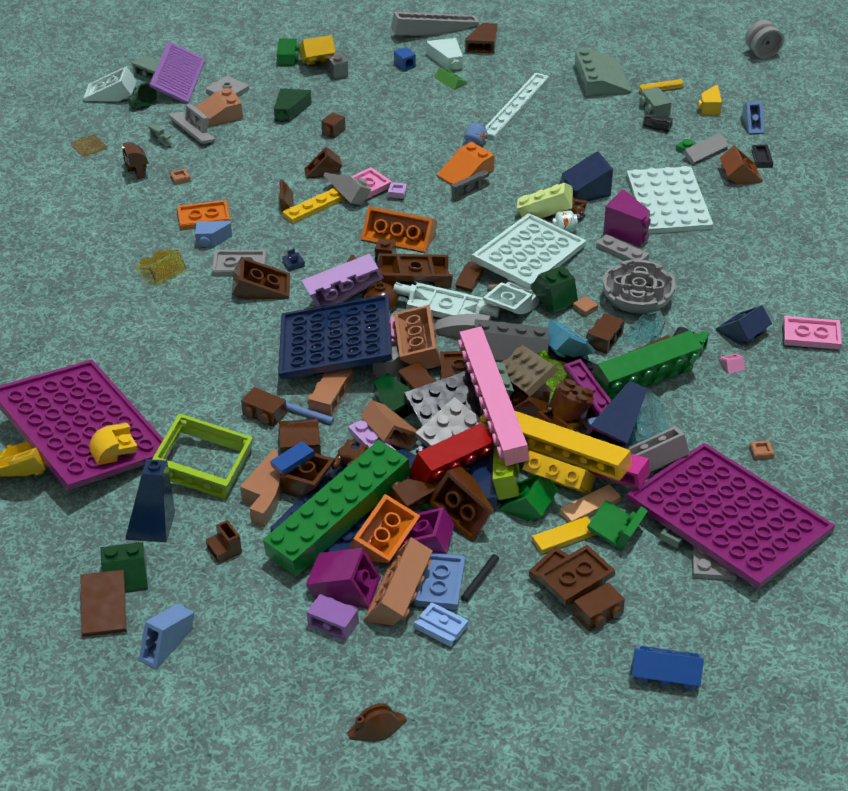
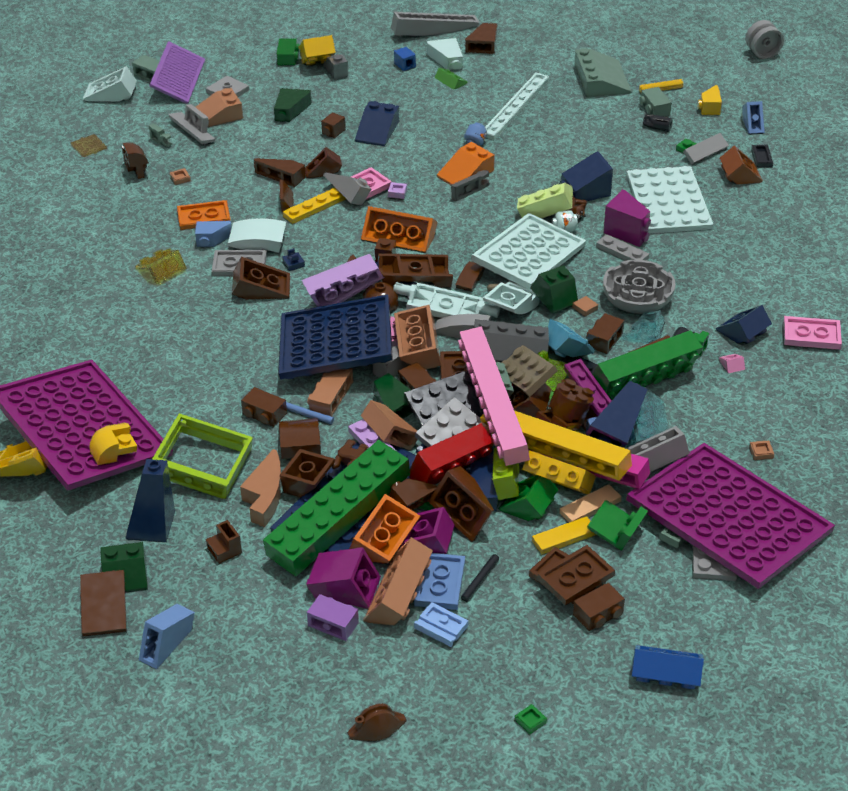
(143, 96): dark green hair -> none
(257, 234): none -> light aqua slope
(281, 169): none -> reddish brown slope
(292, 458): blue tile -> none
(377, 123): none -> dark blue slope
(530, 719): none -> green tile

